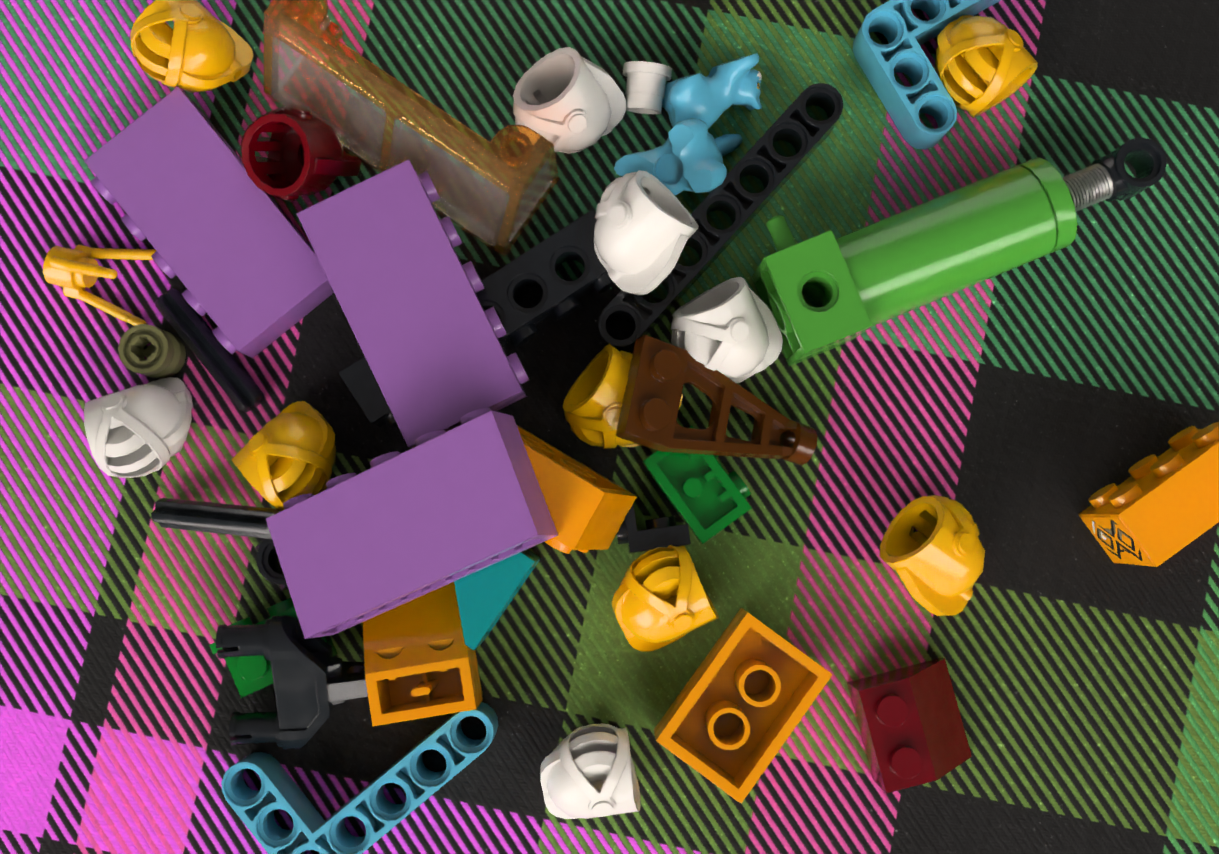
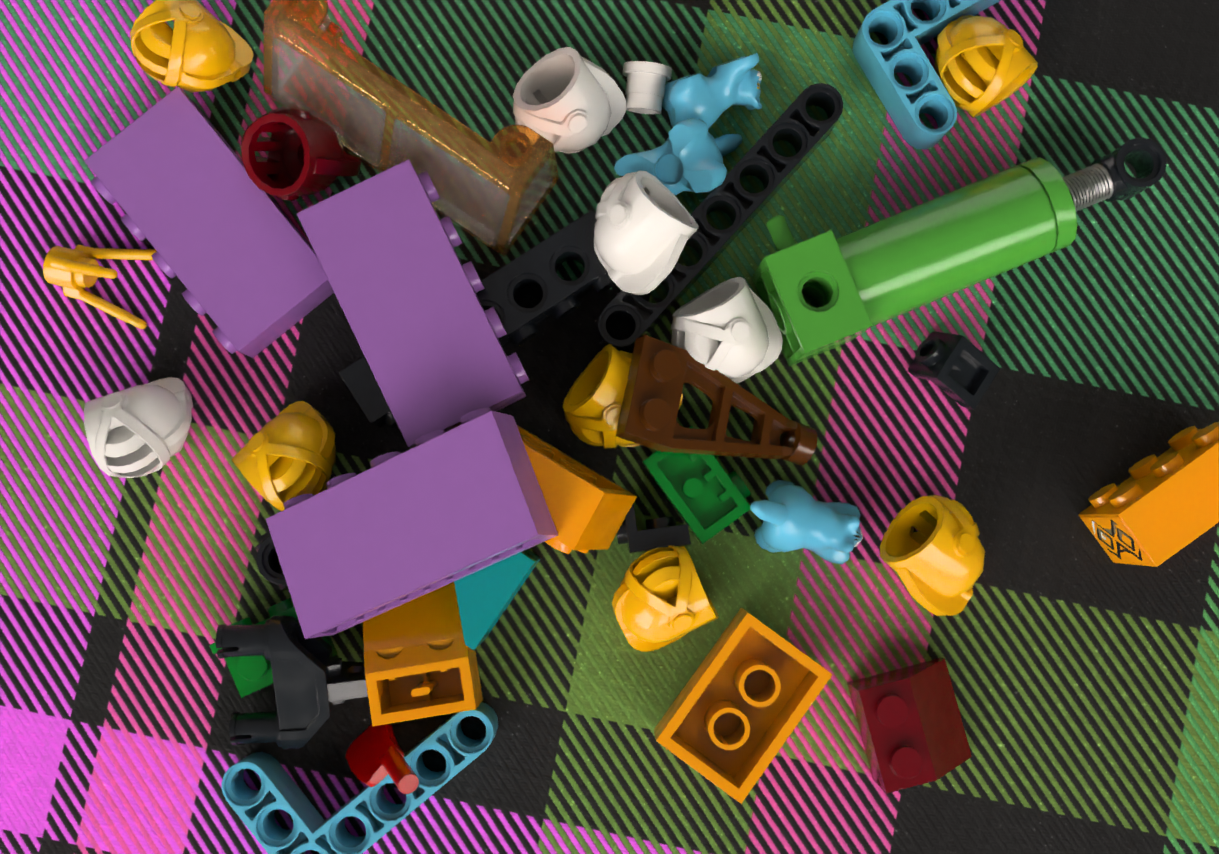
(164, 354): olive wheel -> none
(209, 350): black axle -> none
(213, 517): black axle -> none
(377, 755): none -> red piece
(591, 774): white helmet -> none
(798, 521): none -> medium azure animal
(954, 367): none -> black bracket

